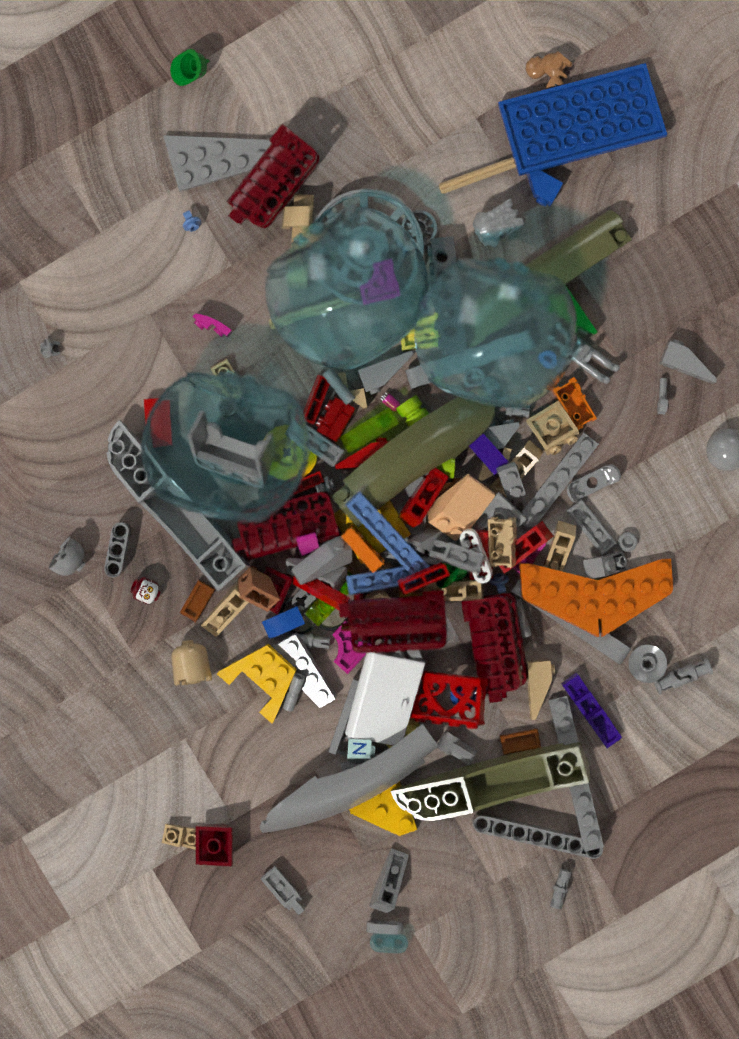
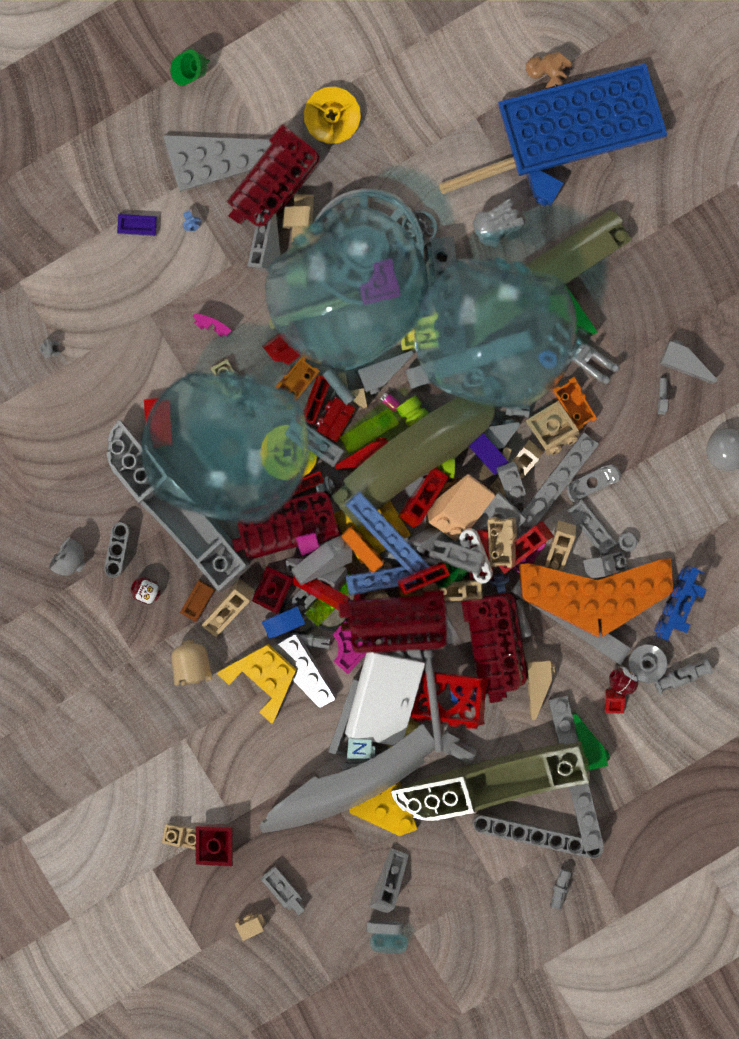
(137, 225): none -> dark purple tile
(230, 456): light grey windscreen -> none
(250, 925): none -> tan brick
(257, 589): nougat torso -> none
(265, 244): none -> light grey slope
(280, 351): none -> red slope
(294, 690): light grey piece -> none
(295, 380): none -> orange piece
(340, 103): none -> yellow piece
(427, 655): none -> light grey bar
(520, 741): dark orange tile -> none
(591, 710): dark purple slope -> none
(592, 748): none -> green slope
(614, 702): none -> red slope
(623, 681): none -> dark red head
(672, 611): none -> blue piece

